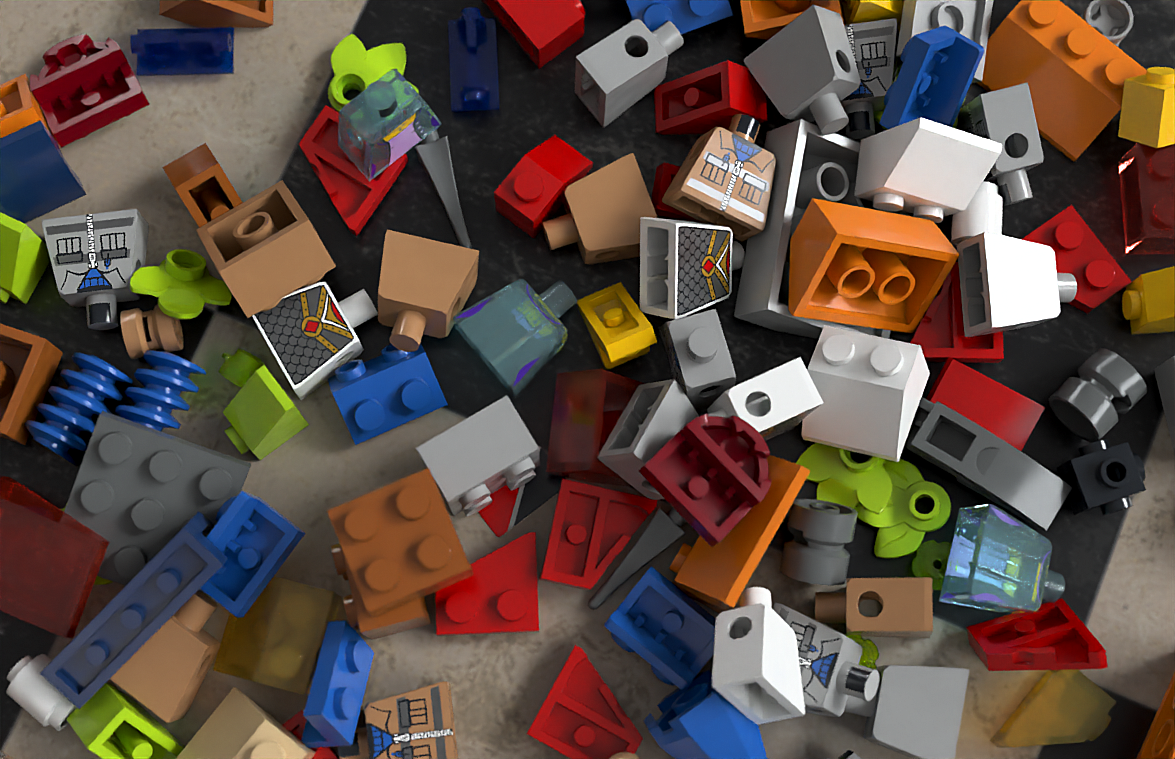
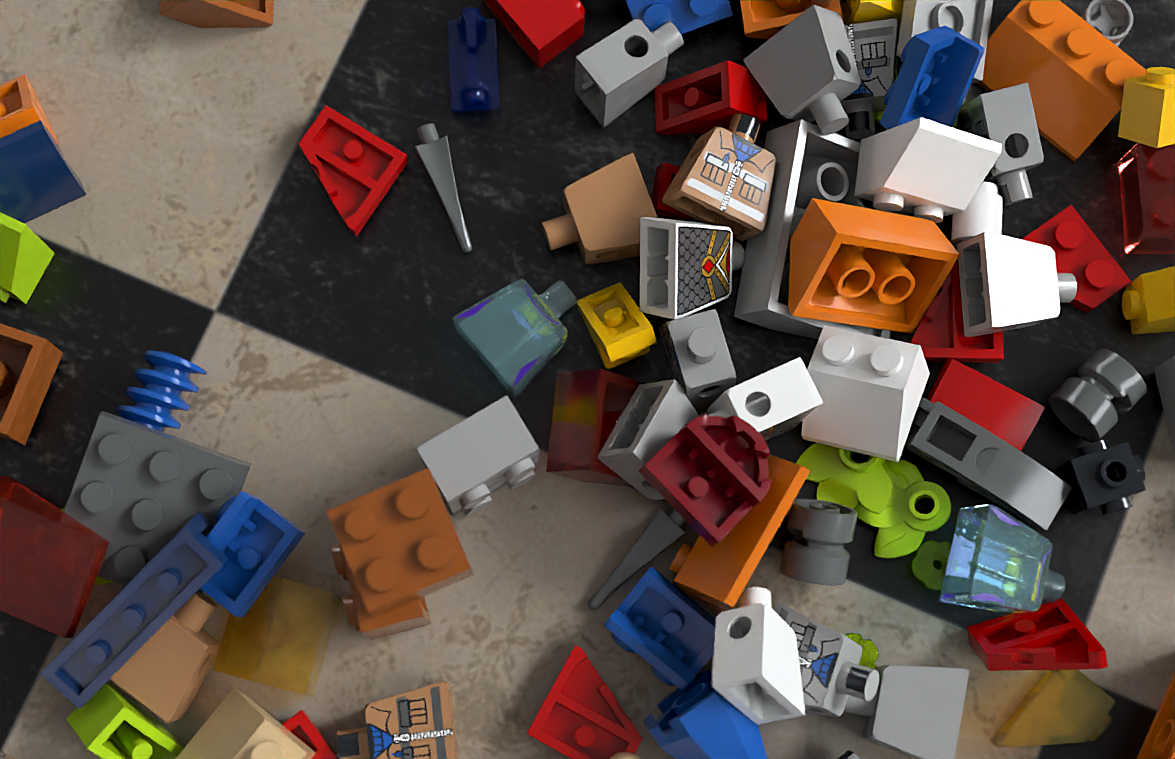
(38, 694): white brick -> none
(76, 405): blue piece -> none
(85, 87): dark red slope -> none
(96, 259): light grey torso -> none
(150, 331): medium nougat wheel -> none
(181, 284): lime plate -> none
(184, 51): clear blue hinge -> none
(202, 185): dark orange slope -> none
(239, 366): clear neon green plate -> none
(262, 416): lime slope -> none
(265, 249): medium nougat brick -> none
(314, 333): torso -> none
(337, 687): blue bracket -> none
(359, 68): lime plate -> none
(385, 391): blue bracket -> none
(387, 121): clear light blue torso -> none
(423, 287): medium nougat torso -> none
(498, 595): red wing -> none
(513, 506): sticker -> none
(537, 184): red slope -> none
(589, 532): red wing -> none
(904, 605): medium nougat torso -> none

